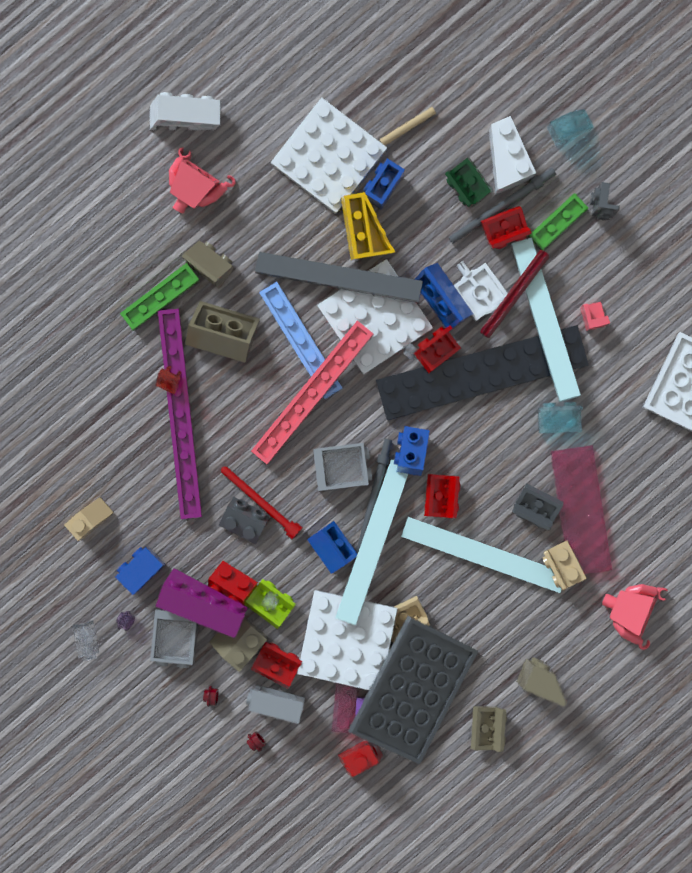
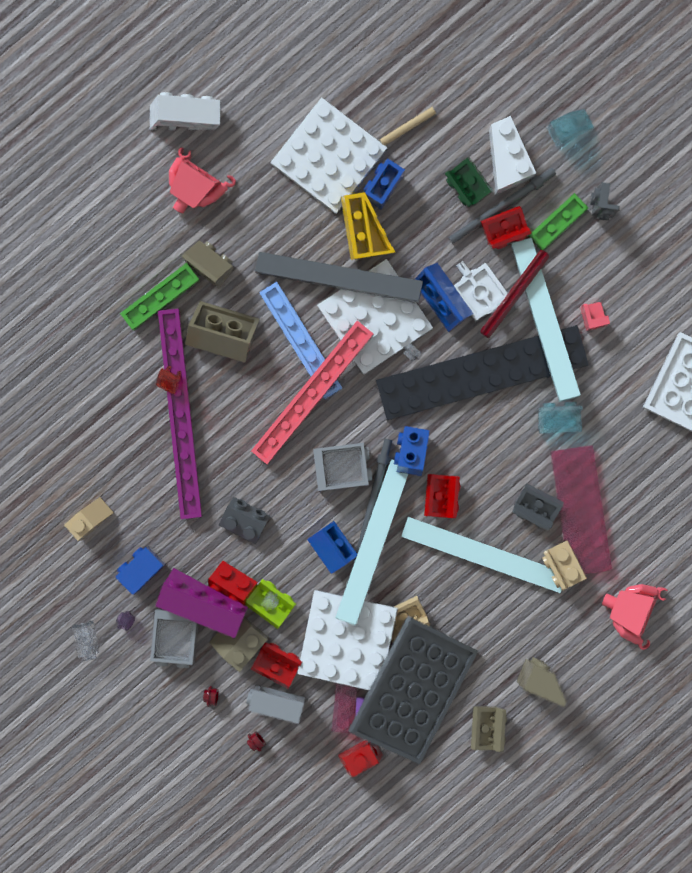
(291, 528): red piece -> none
(437, 350): red bracket -> none

